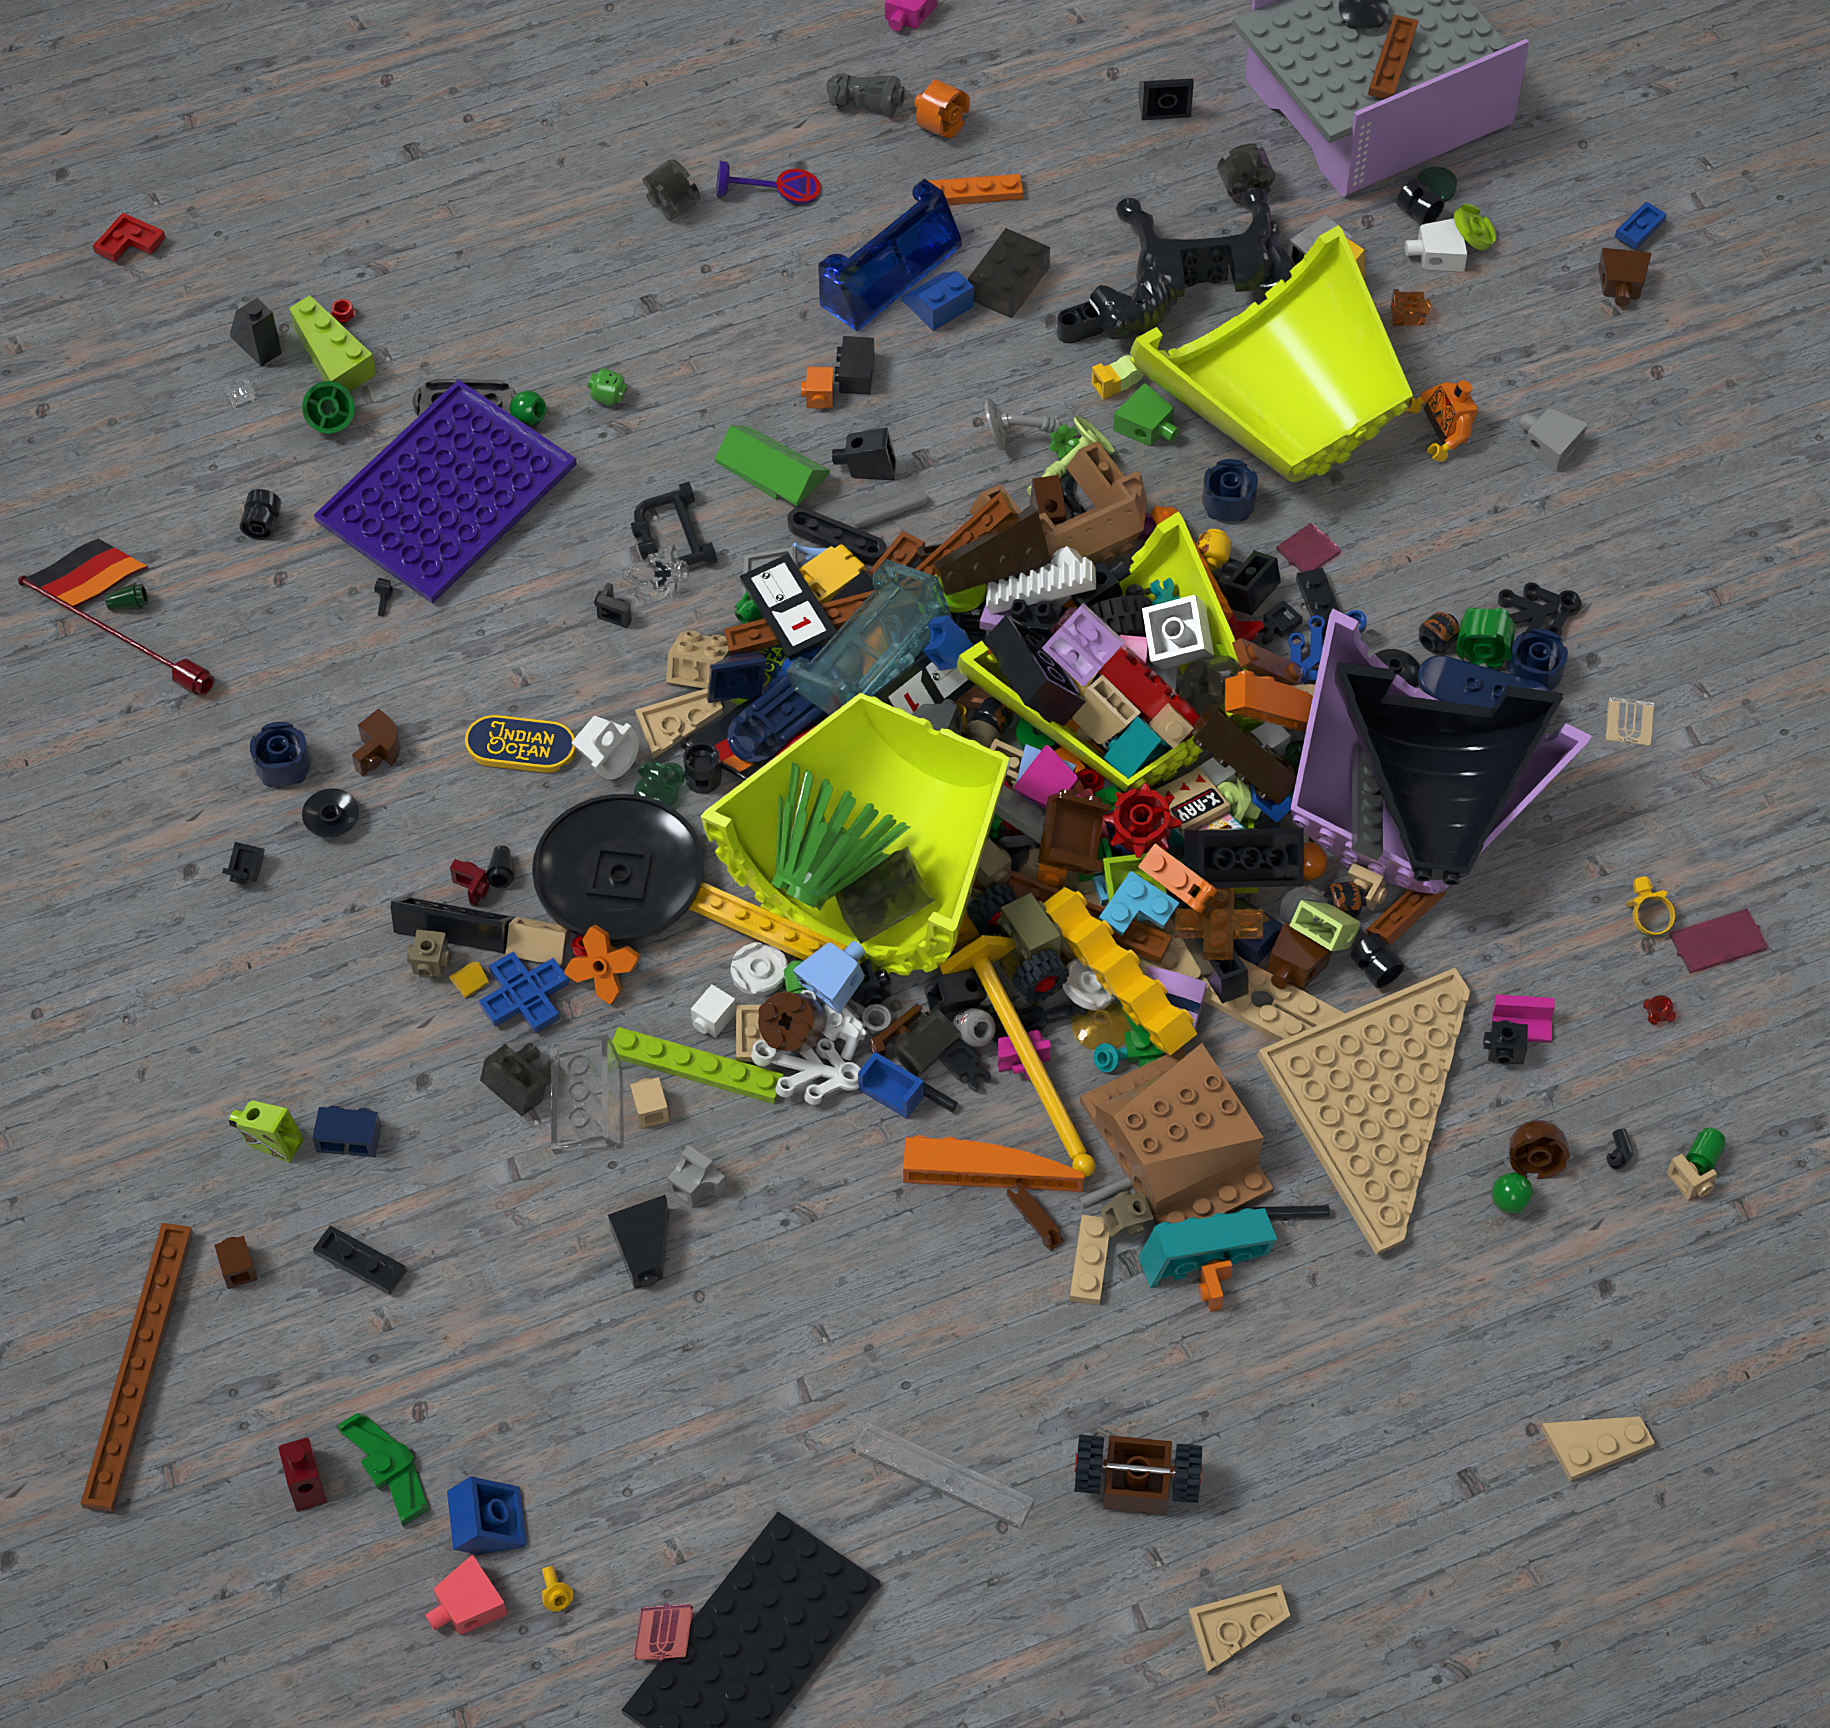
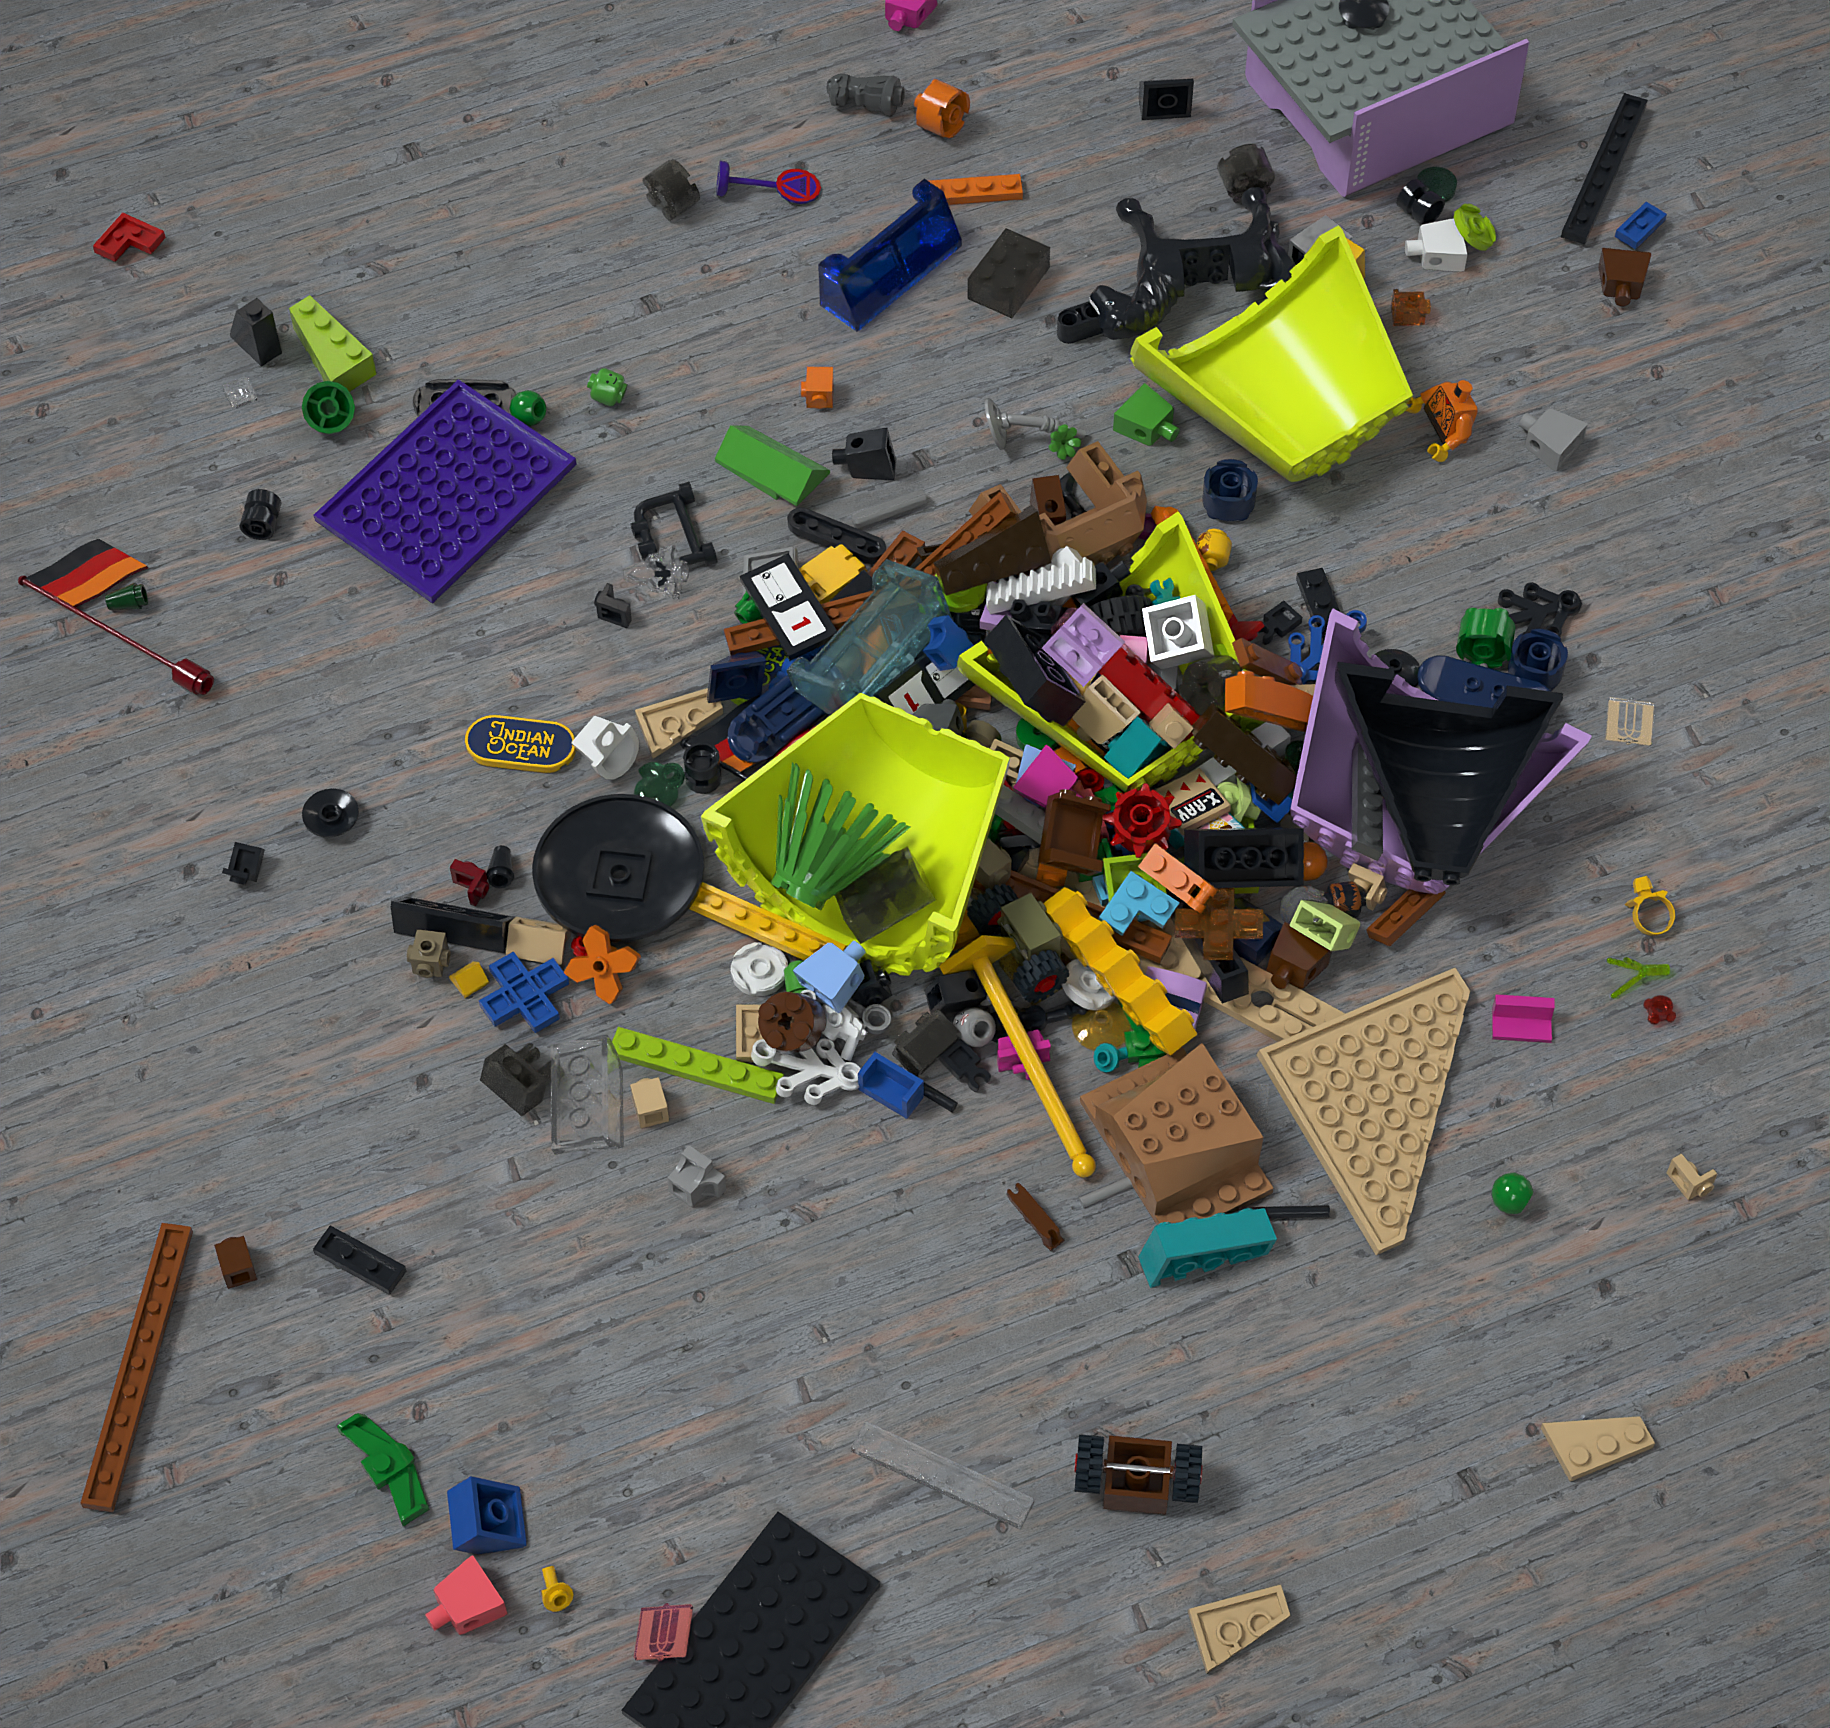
(268, 1129): lime torso -> none
(280, 754): dark blue brick -> none
(299, 1469): dark red torso -> none
(343, 310): red plate -> none
(345, 1126): dark blue piece -> none
(380, 742): reddish brown brick -> none
(384, 588): black hand -> none
(641, 1239): black slope -> none
(692, 657): tan bracket -> none
(713, 1011): white brick -> none
(810, 552): light blue bar -> none
(856, 365): black brick -> none
(895, 1029): reddish brown piece -> none
(941, 299): blue slope -> none
(983, 1165): orange slope -> none
(995, 714): black head -> none
(1089, 436): yellowish green dish -> none
(1090, 1260): tan plate -> none
(1115, 377): leg -> none
(1127, 1214): dark tan brick -> none
(1210, 1287): orange bracket -> none
(1249, 581): black brick -> none
(1308, 549): clear pink piece -> none
(1380, 964): black wheel -> none
(1393, 57): dark orange plate -> none
(1438, 632): black head -> none
(1506, 1042): black brick -> none
(1538, 1149): reddish brown cylinder -> none
(1604, 169): none -> black plate
(1623, 1151): black arm -> none
(1644, 970): none -> clear neon green plant
(1706, 1149): green brick -> none
(1718, 941): clear pink piece -> none

